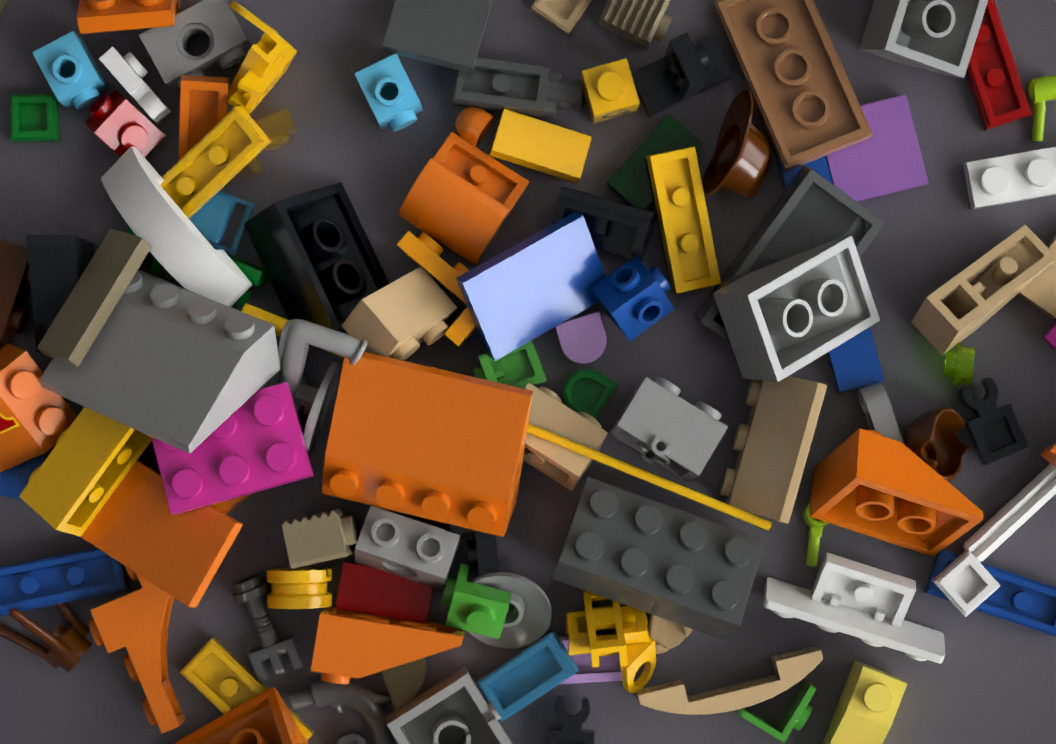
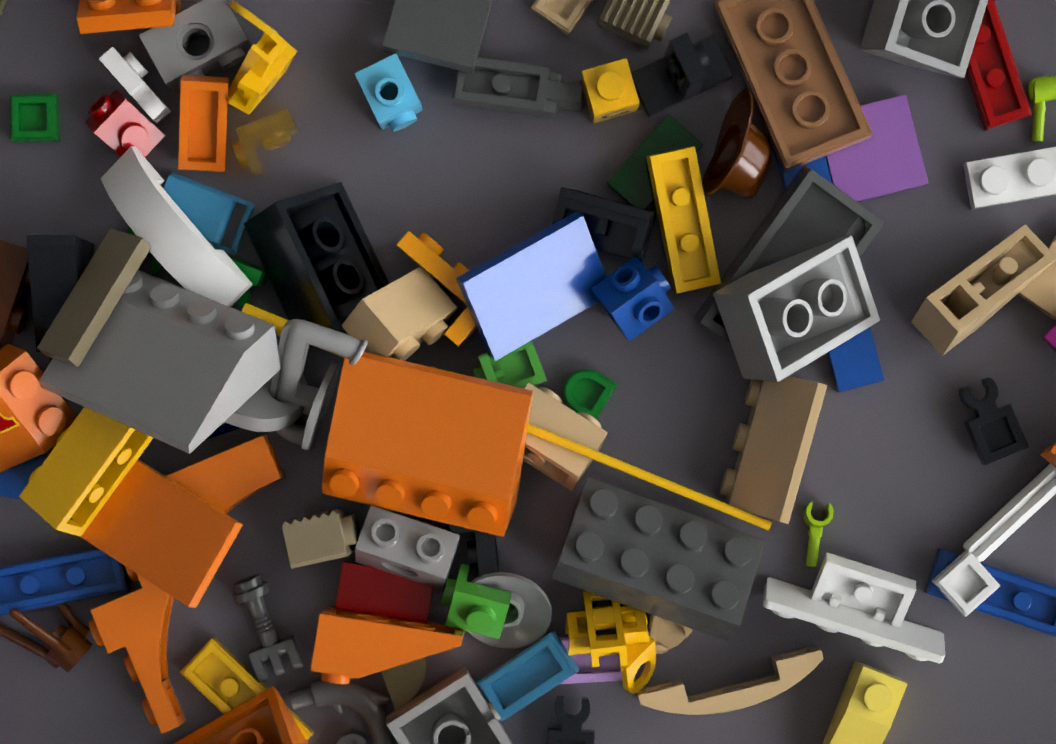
(71, 71): medium azure brick -> none
(214, 161): yellow tile -> none
(244, 455): dark pink plate -> none
(299, 588): yellow wheel -> none
(462, 198): orange brick -> none
(473, 124): orange hinge -> none
(540, 146): yellow tile -> none
(582, 338): lavender tile -> none
(672, 428): light grey brick -> none
(794, 717): bright green bracket -> none
(878, 411): light grey beam -> none
(889, 495): orange slope -> none
(936, 441): reddish brown hair -> none
(960, 364): clear neon green plate -> none

